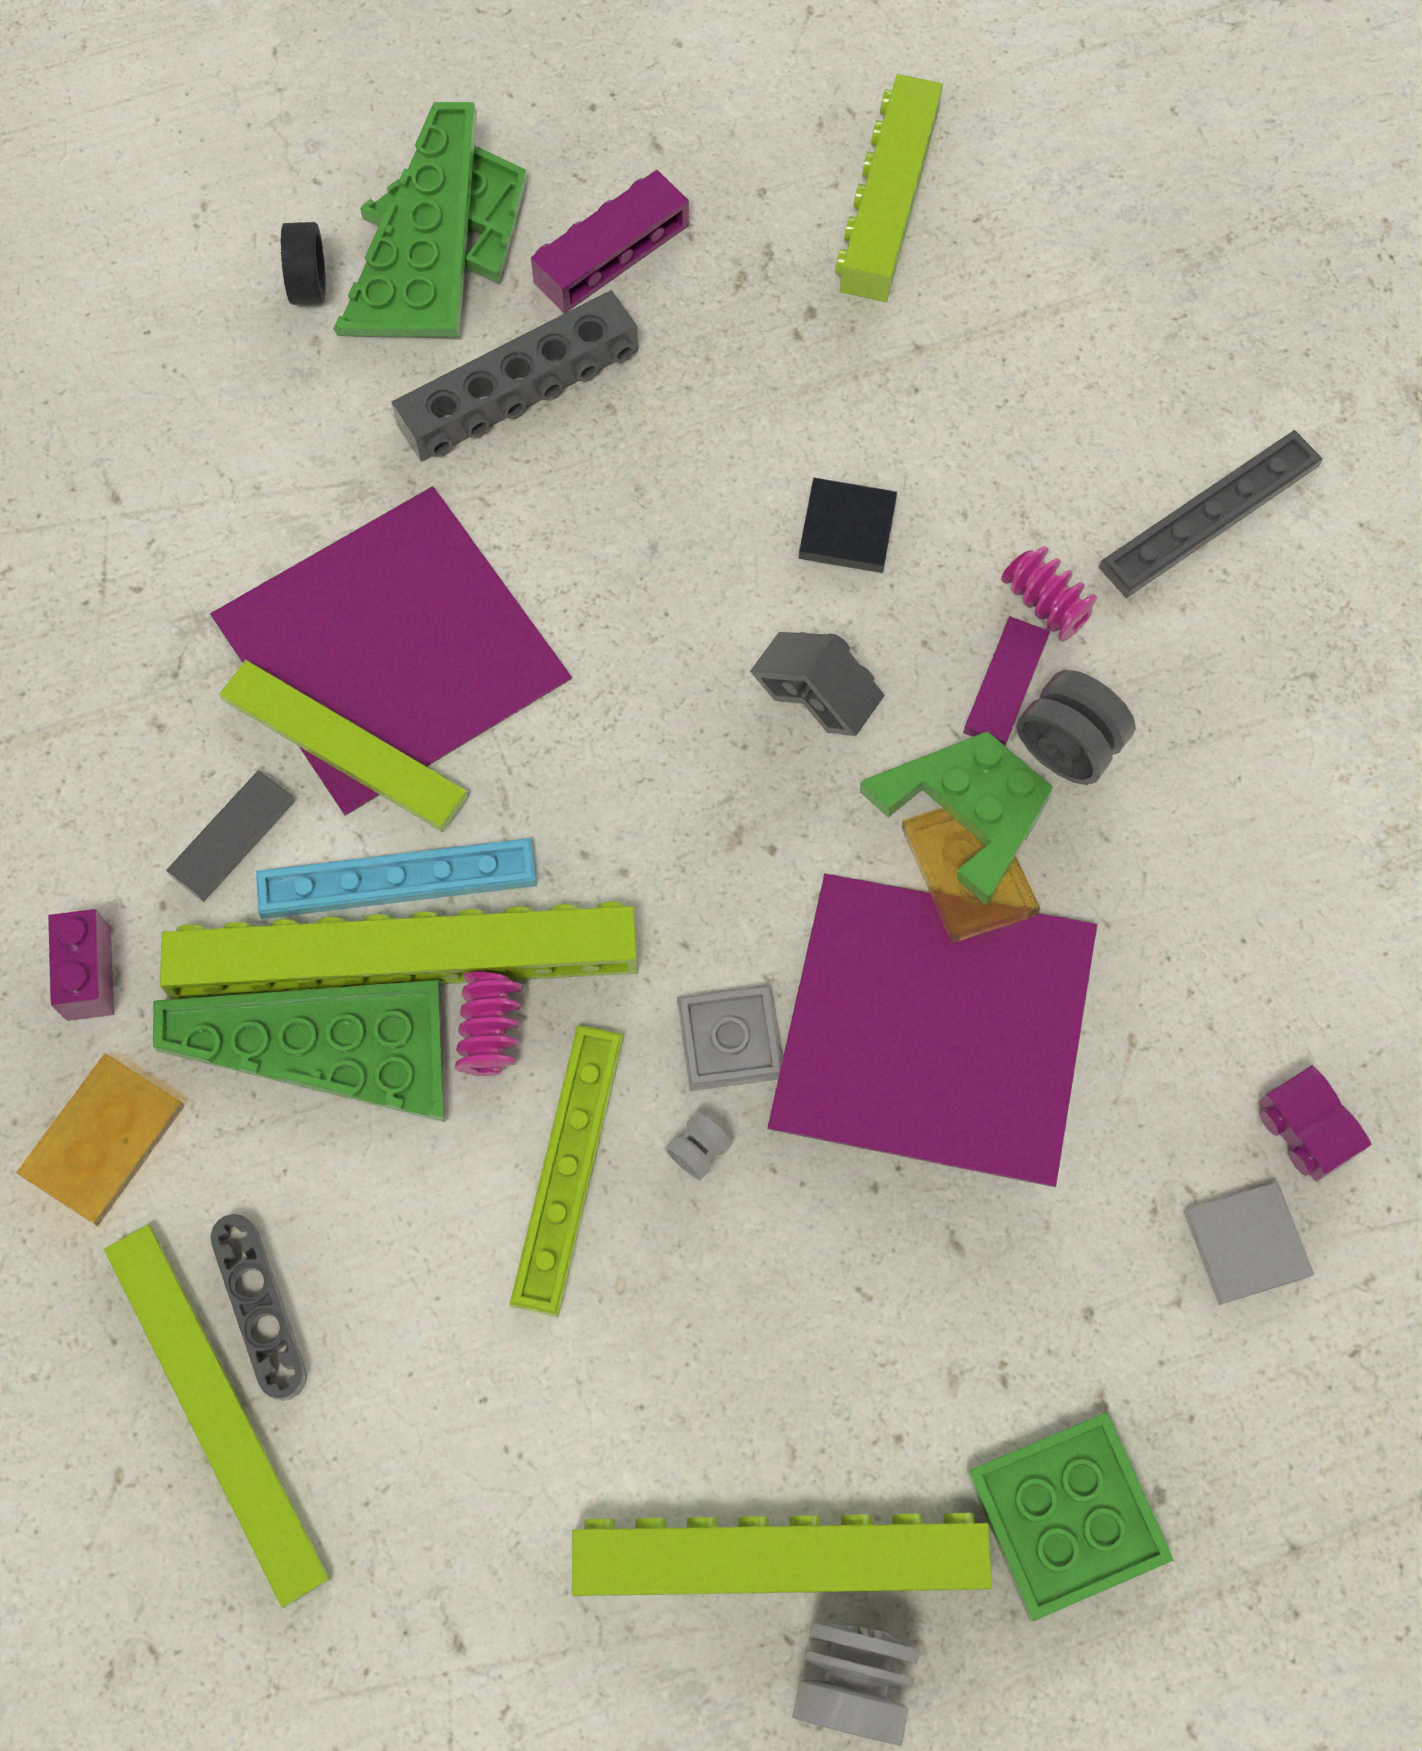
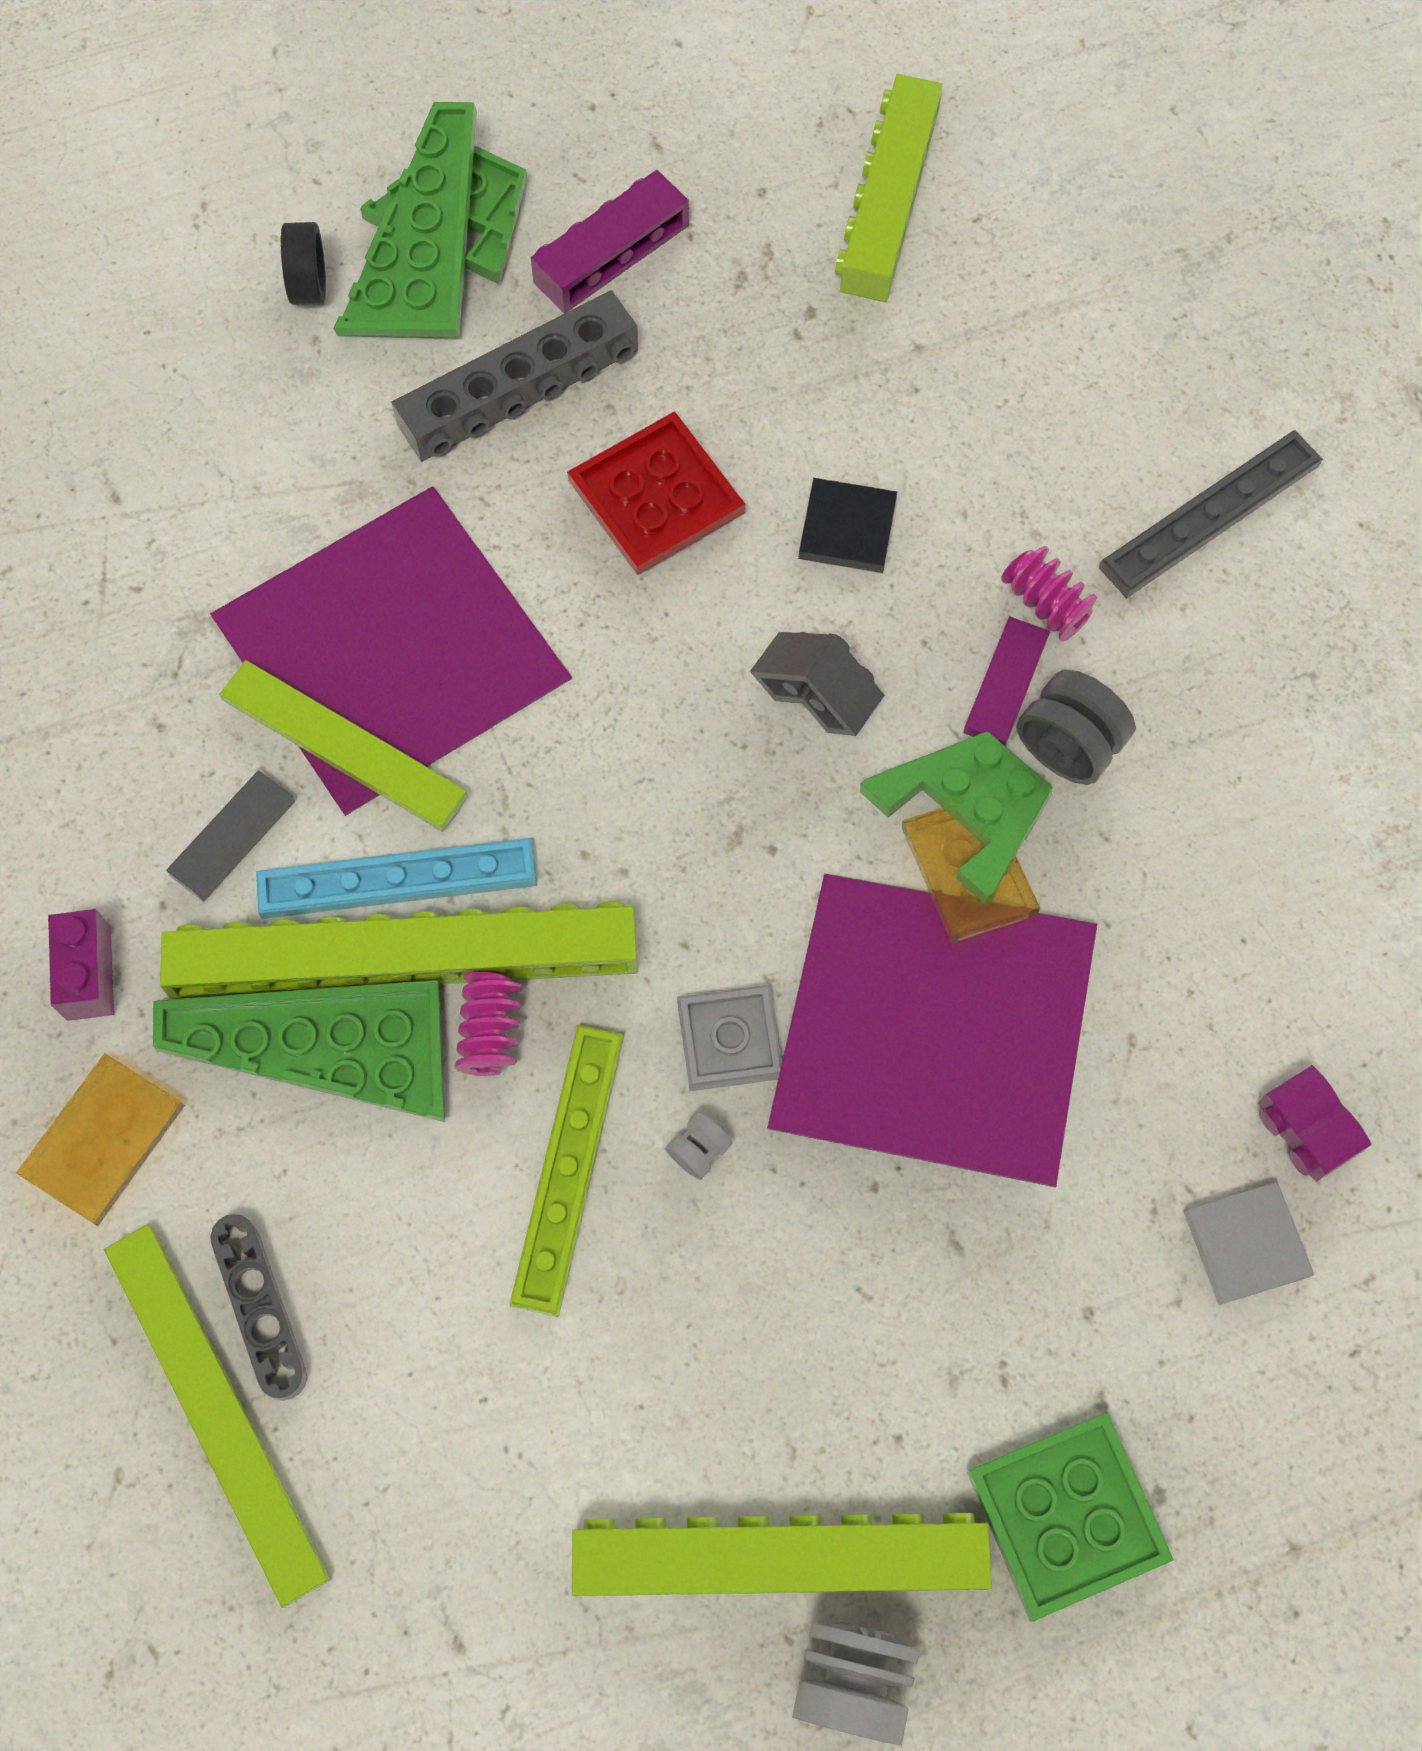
(656, 492): none -> red plate

